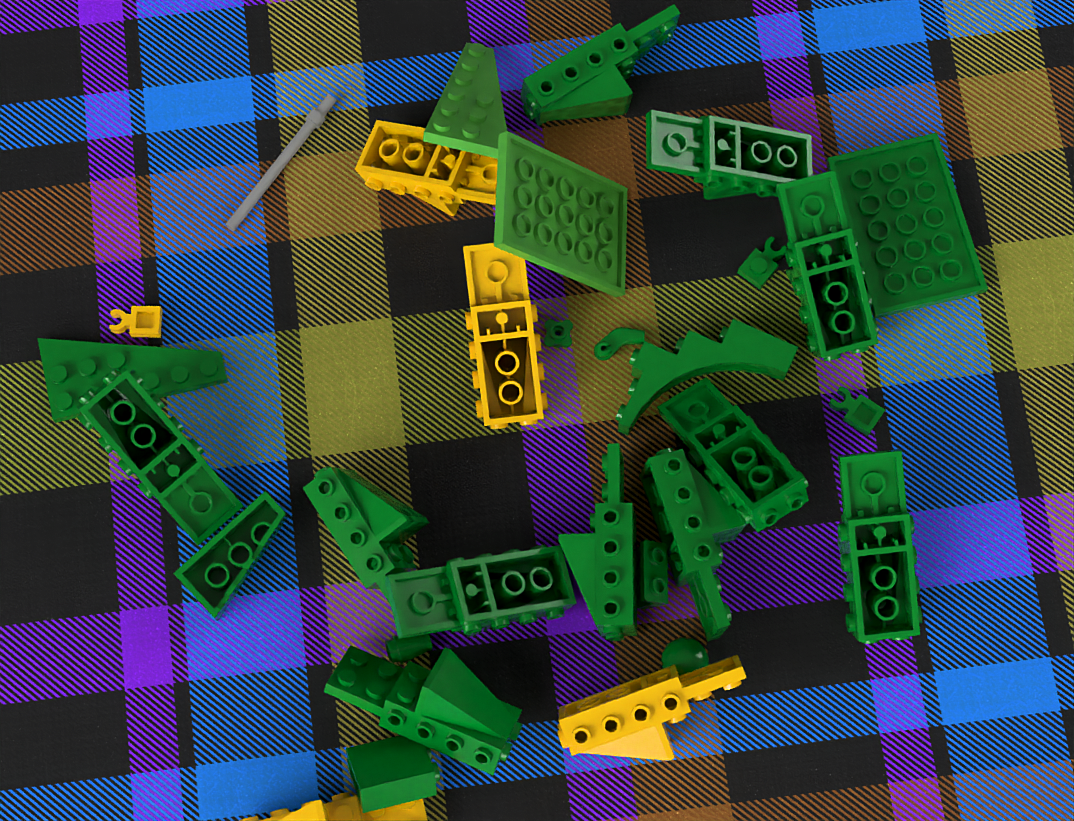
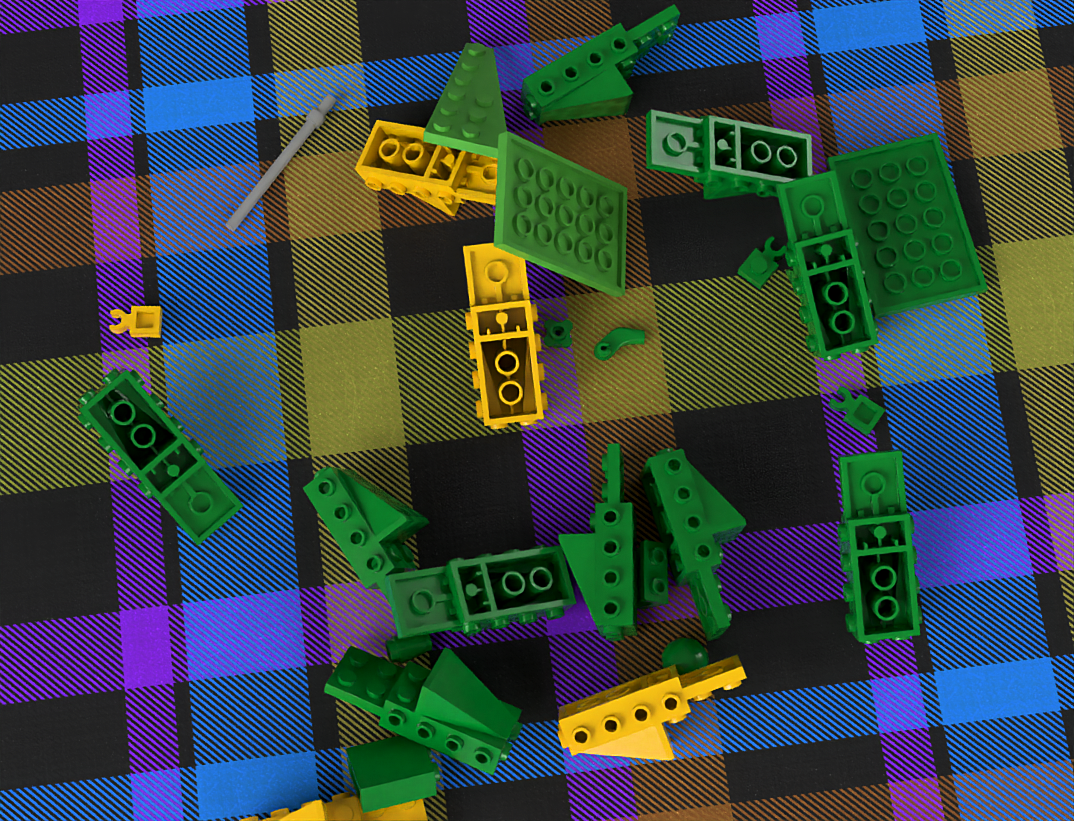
(80, 365): green wing -> none
(230, 556): green wedge -> none
(735, 455): green wedge -> none
(740, 349): green arch -> none

